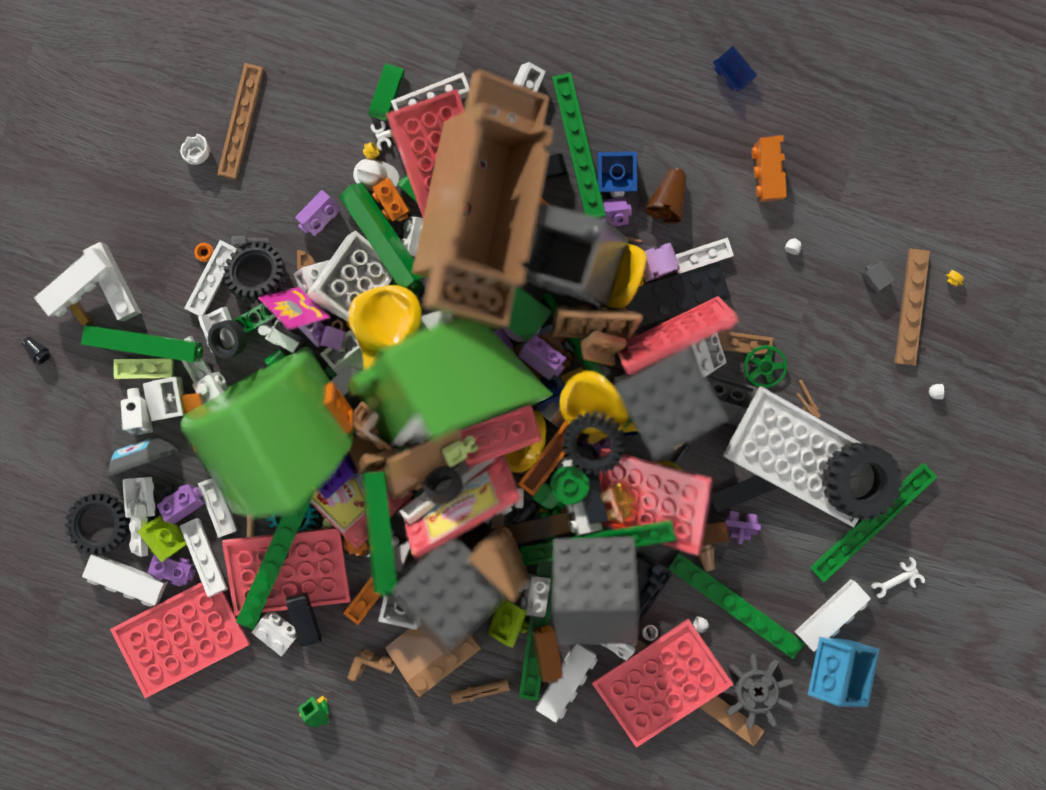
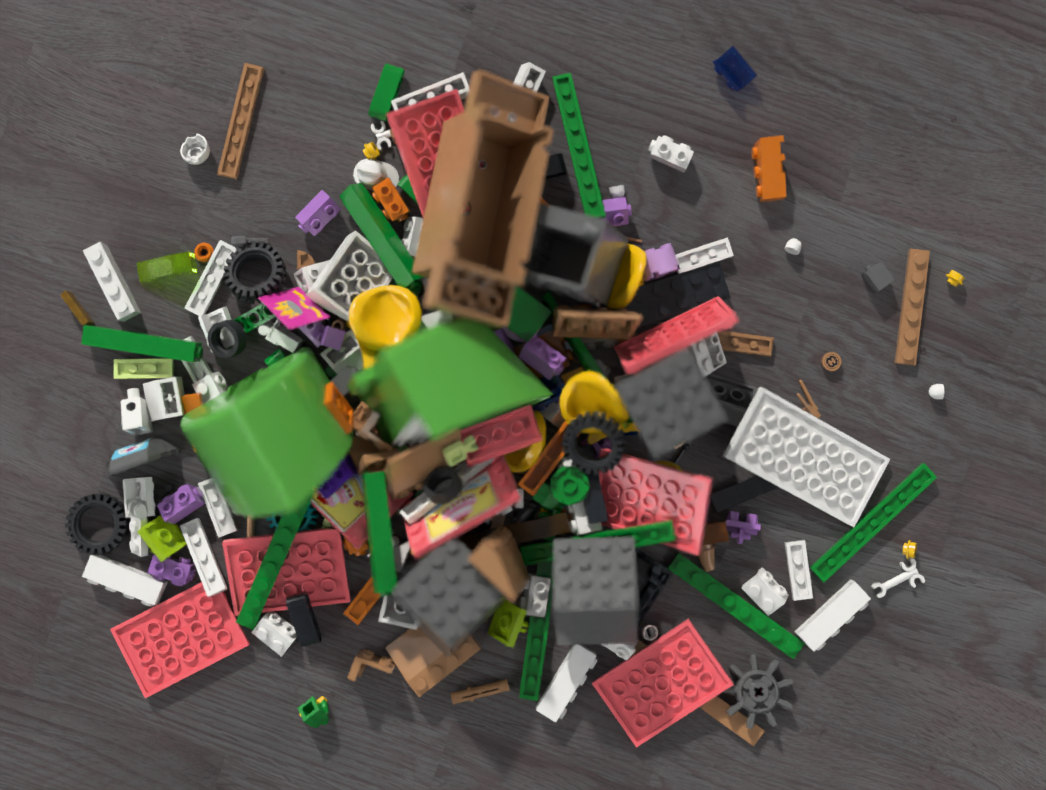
(36, 351): black cone -> none
(74, 282): white brick -> none
(167, 266): none -> clear neon green slope
(547, 654): reddish brown brick -> none
(602, 347): light nougat bracket -> none
(617, 171): blue slope -> none
(620, 502): clear yellow hips -> none
(669, 198): reddish brown cone -> none
(670, 153): none -> white brick
(701, 624): white hinge -> none
(765, 366): green wheel -> none
(765, 591): none -> white bracket
(798, 570): none -> white plate
(831, 361): none -> medium nougat tile
(843, 672): dark azure container -> none
(884, 487): black tyre -> none
(910, 549): none -> yellow plate

